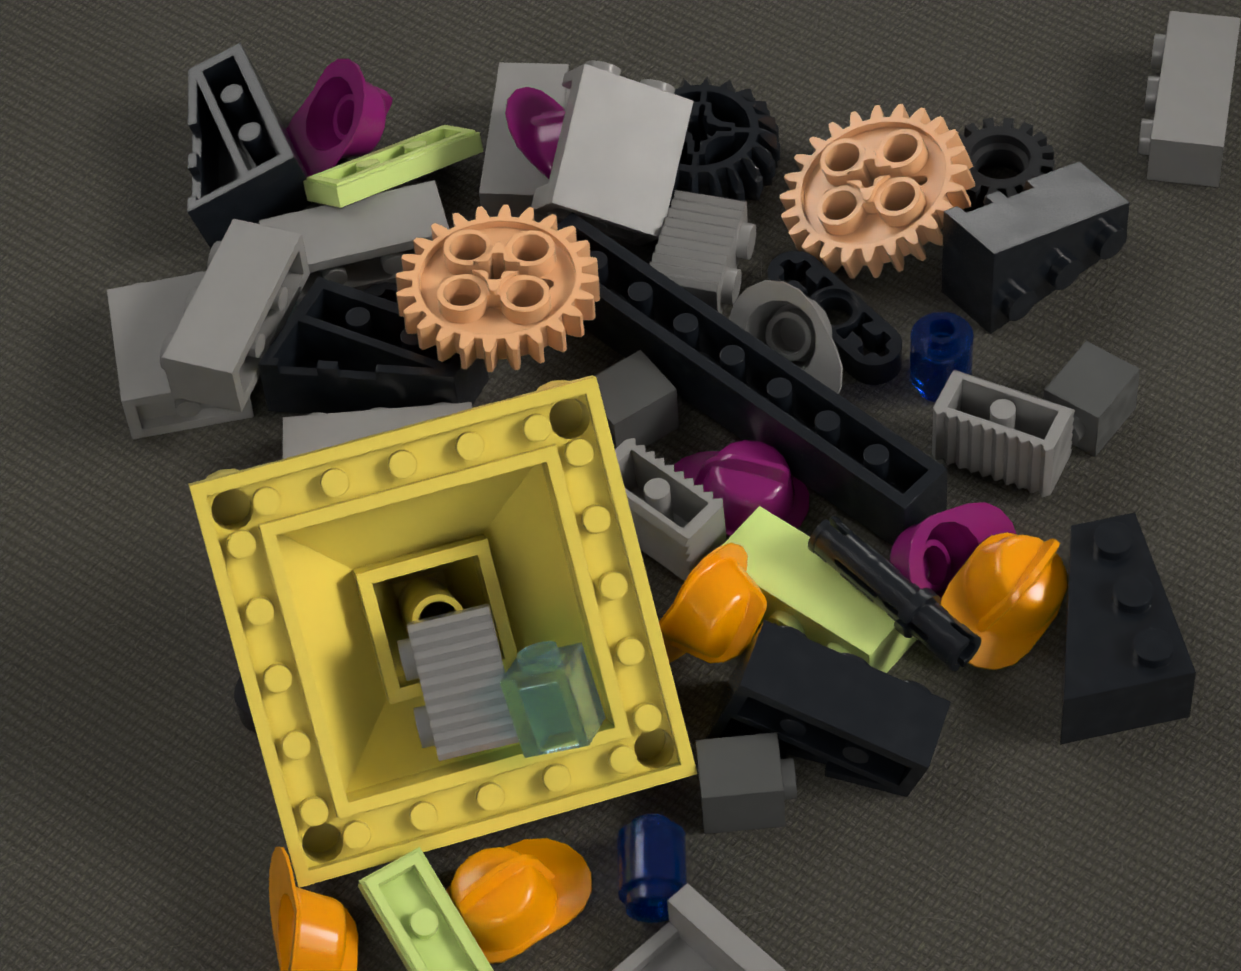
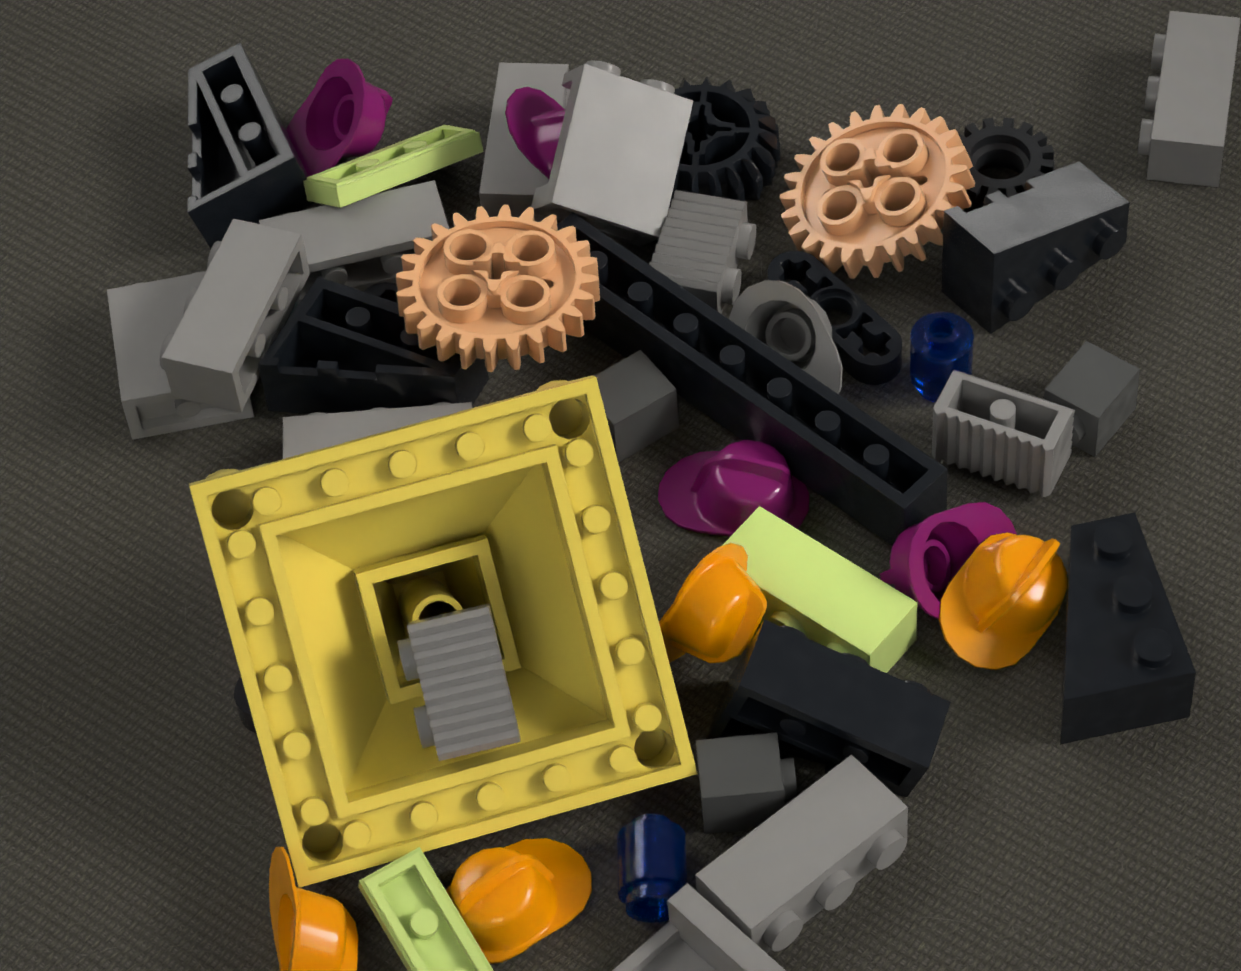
(552, 698): clear light blue brick -> none
(670, 514): light grey brick -> none
(807, 855): none -> light grey brick
(913, 609): black pin -> none

